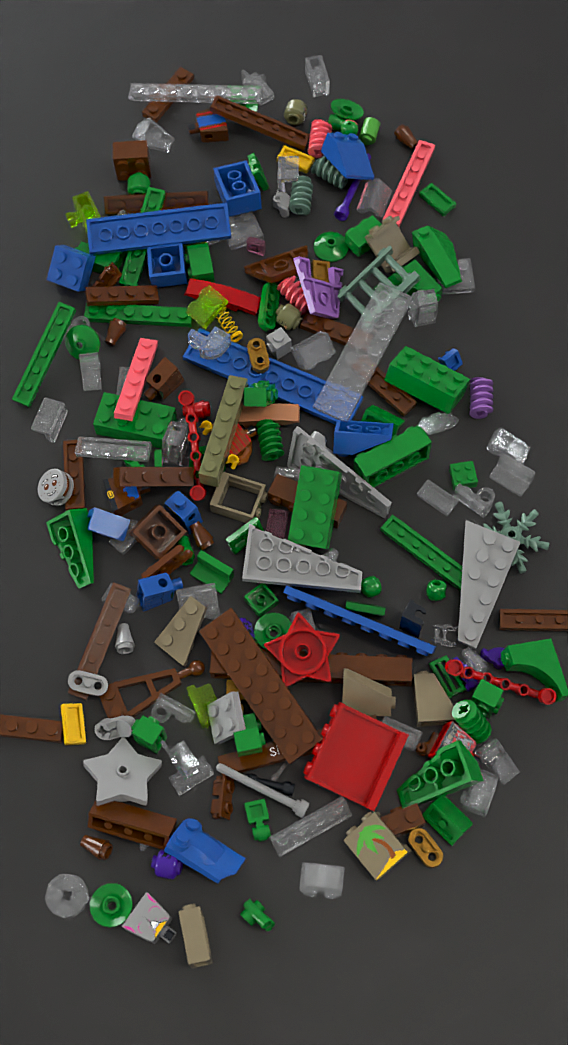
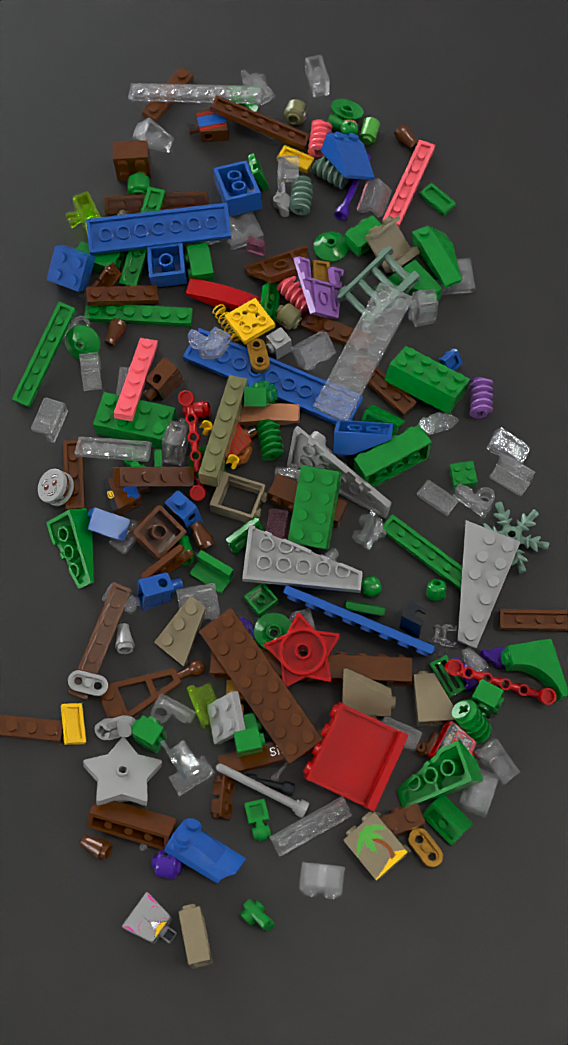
(55, 891): clear plate -> none
(103, 897): green dish -> none
(206, 306): clear neon green brick -> none
(252, 326): none -> yellow plate
(372, 530): none -> clear hips

